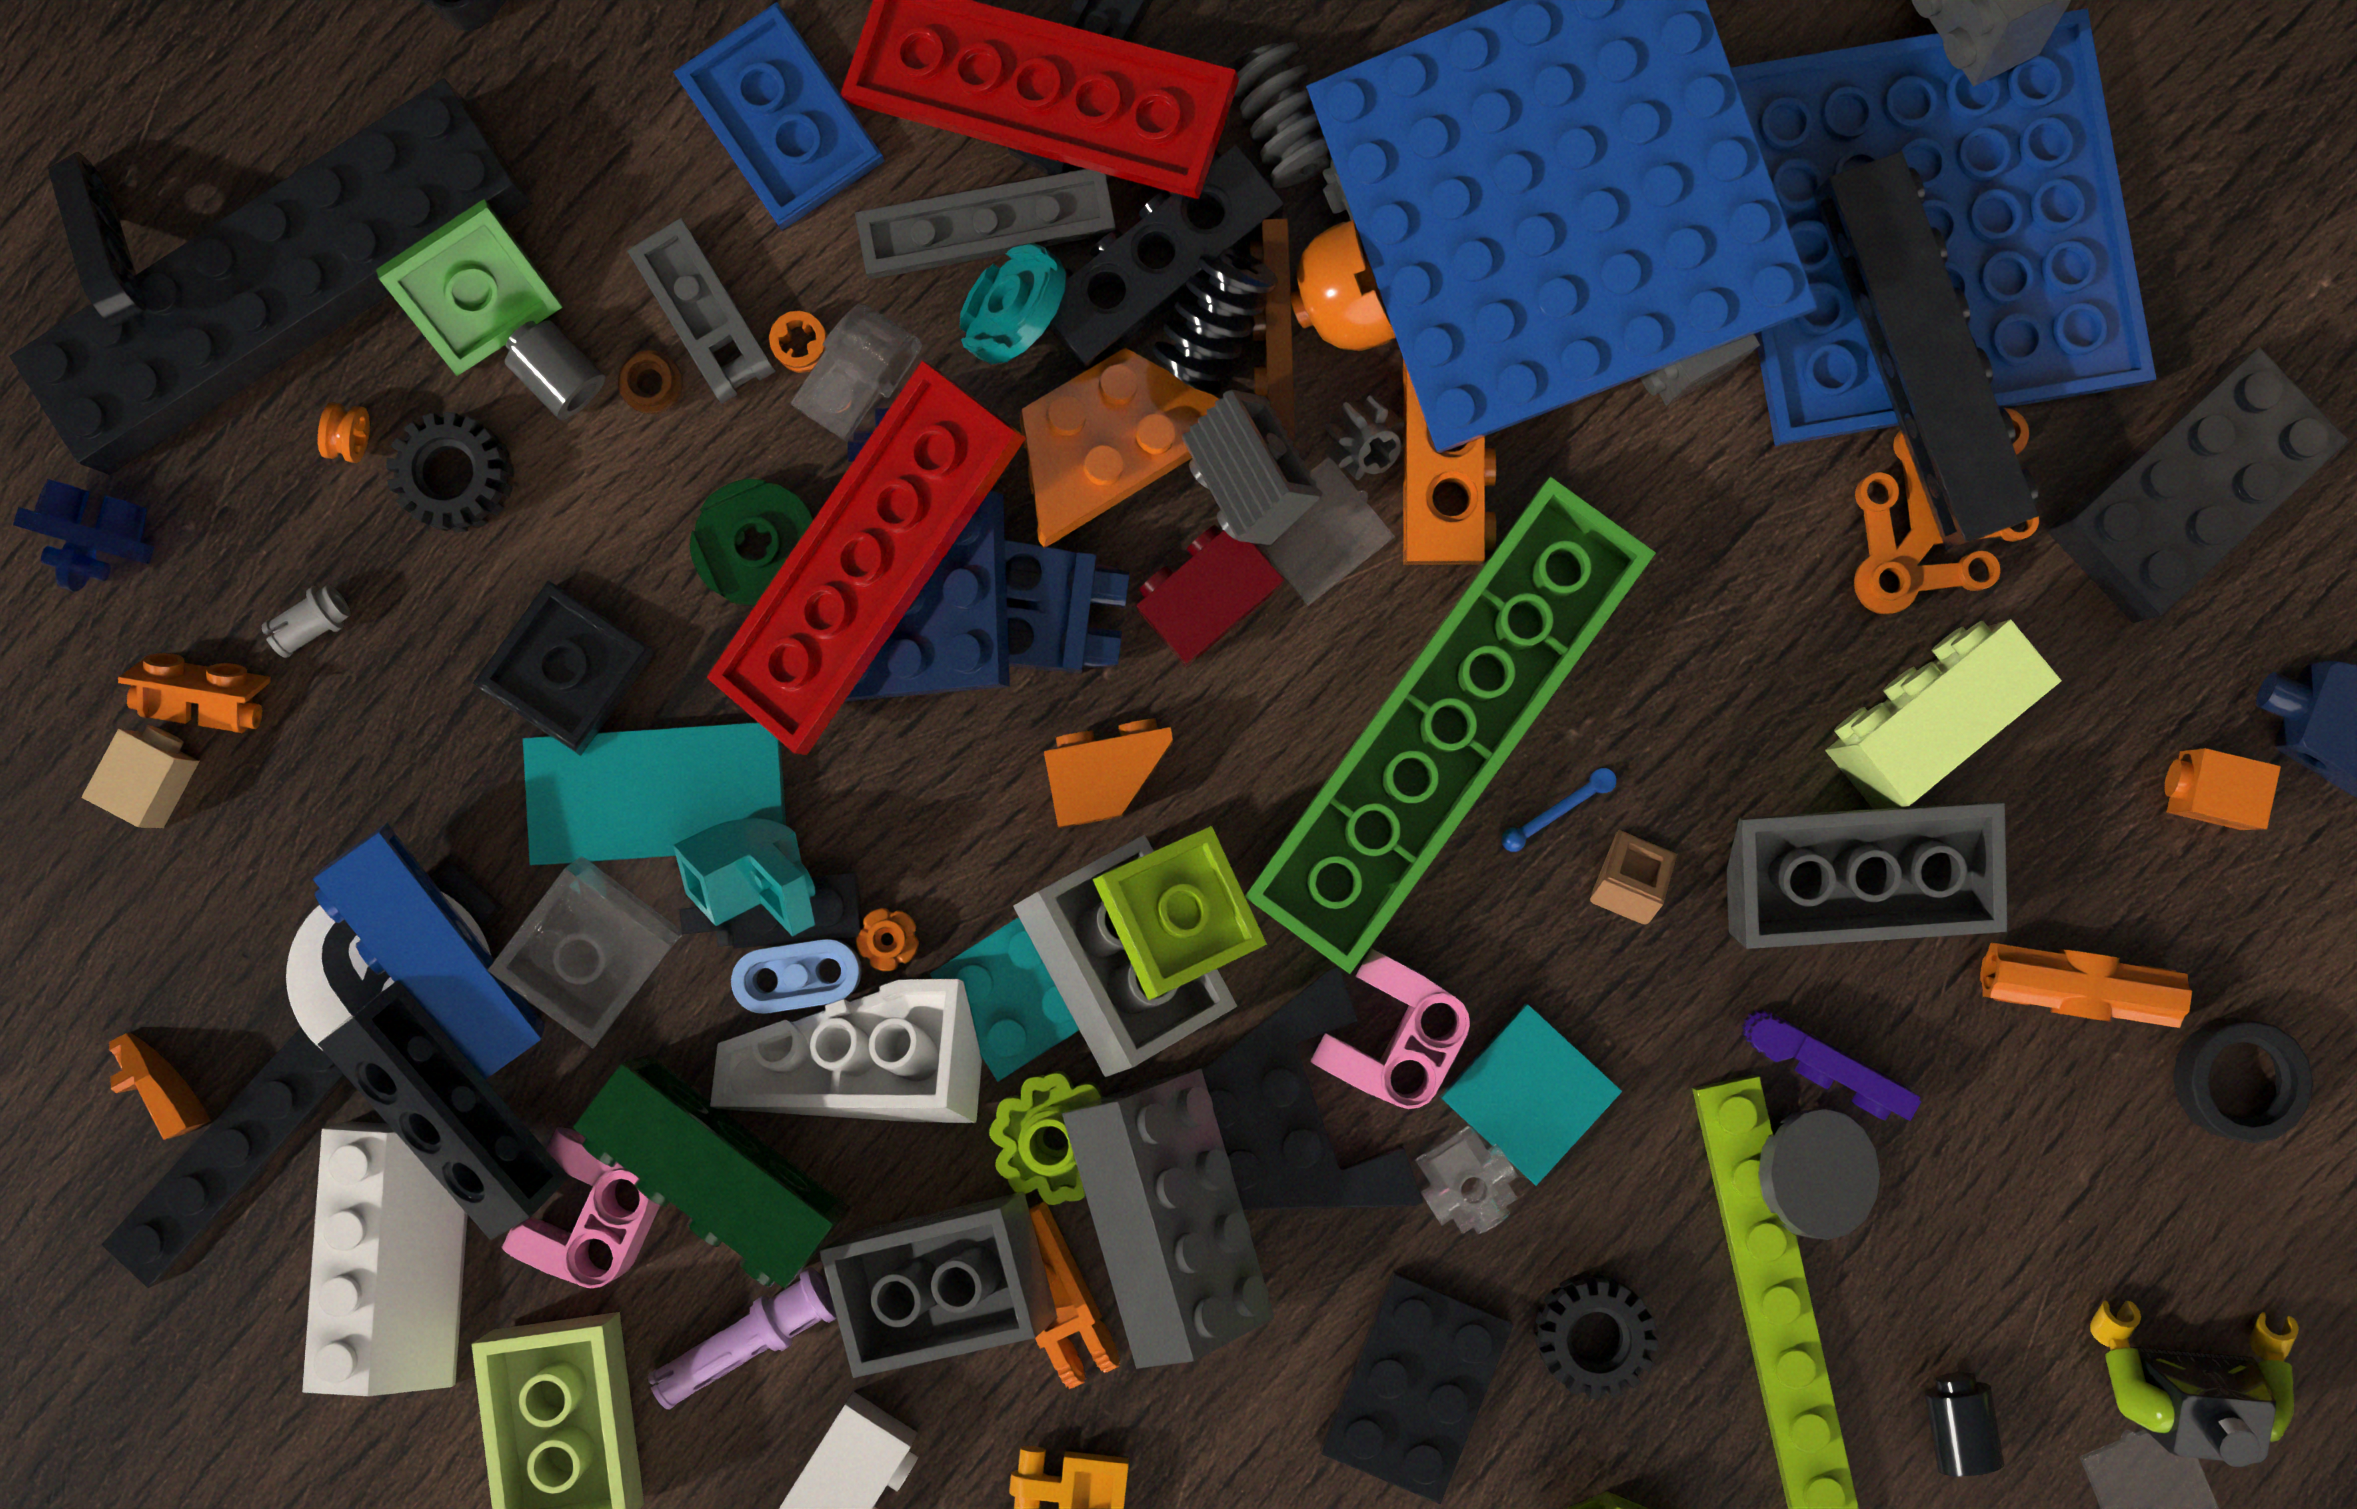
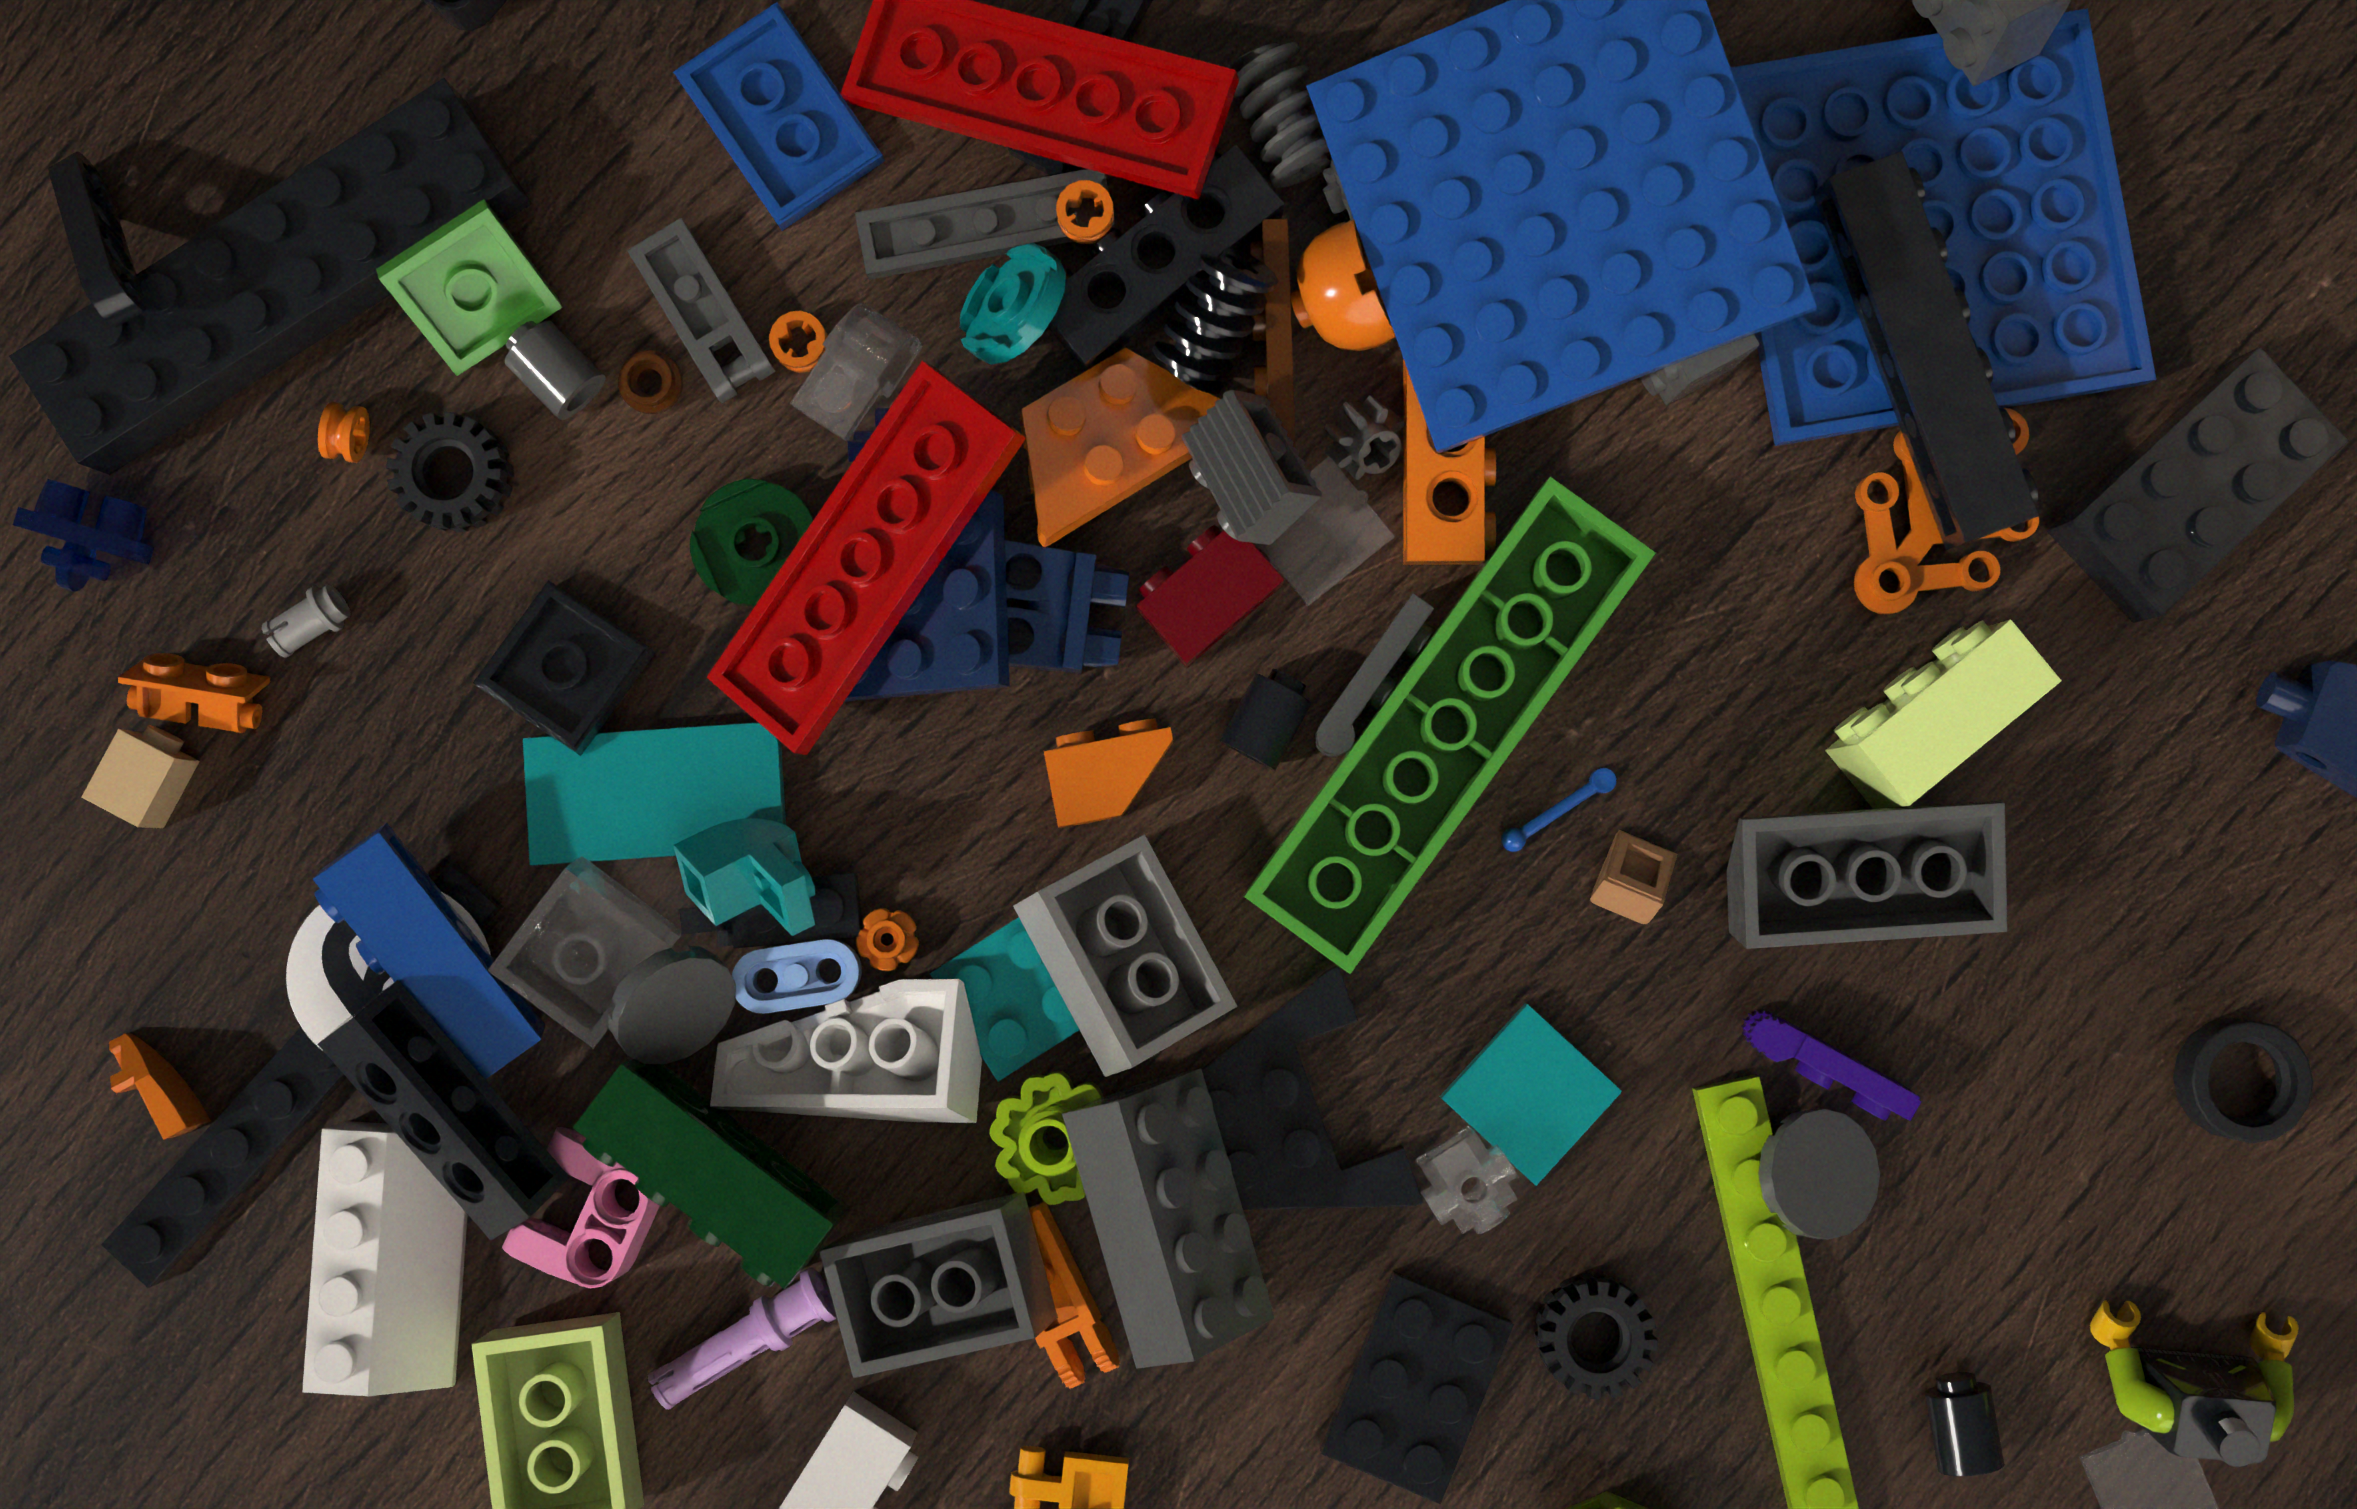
(672, 1005): none -> dark grey tile
(1072, 197): none -> orange bush
(1179, 912): lime plate -> none
(1267, 718): none -> black brick
(1372, 682): none -> dark grey plate
(1407, 1042): bright pink piece -> none
(2085, 985): orange piece -> none
(2221, 789): orange brick -> none

